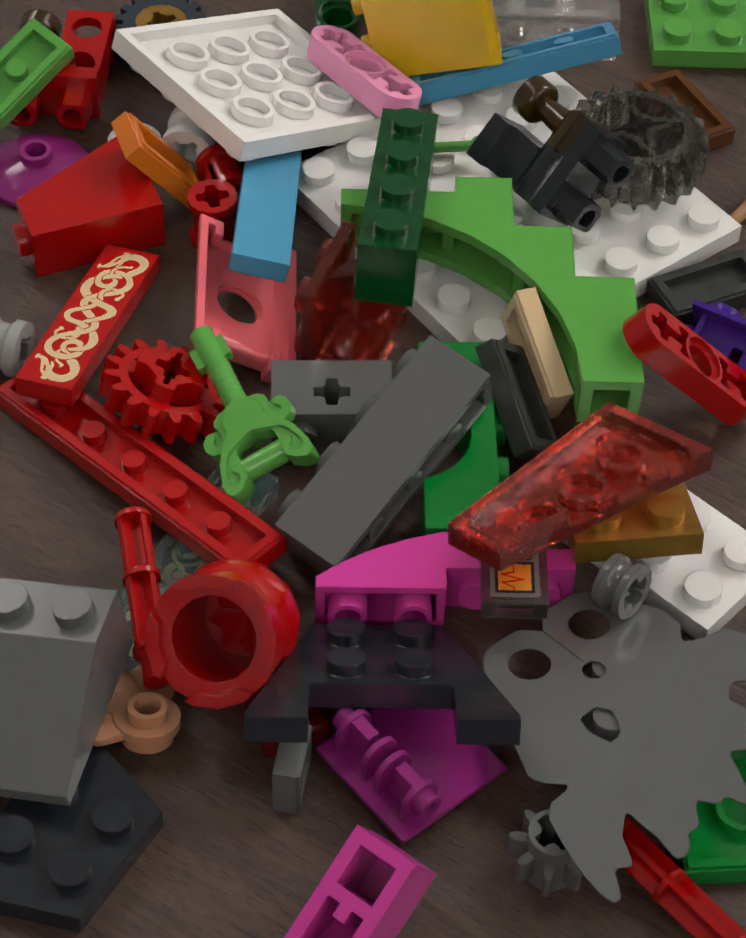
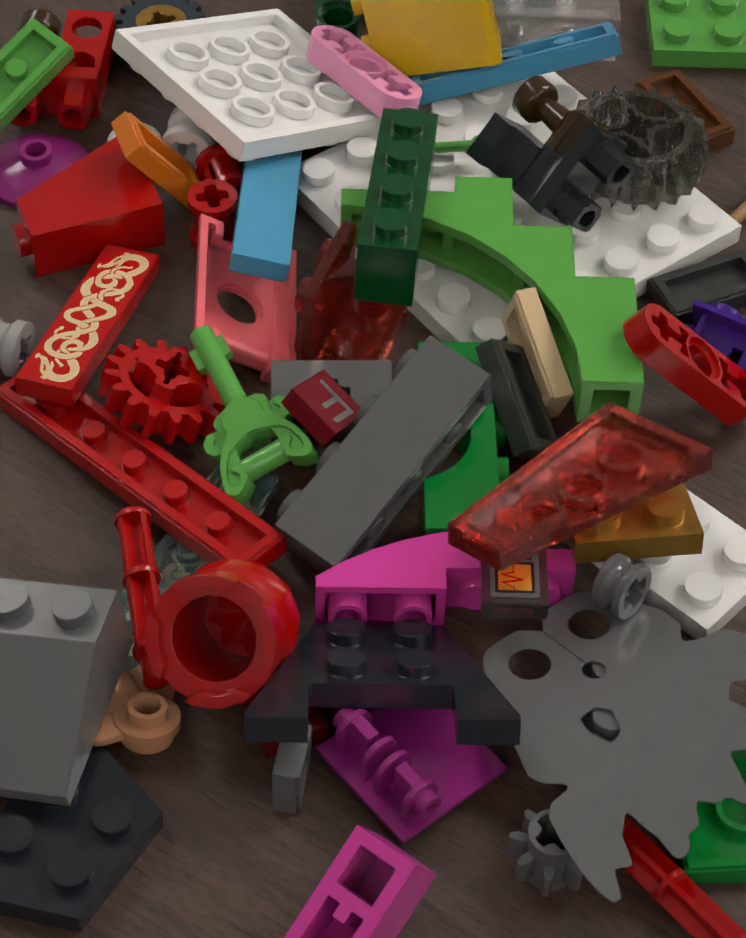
(322, 407): none -> dark red tile

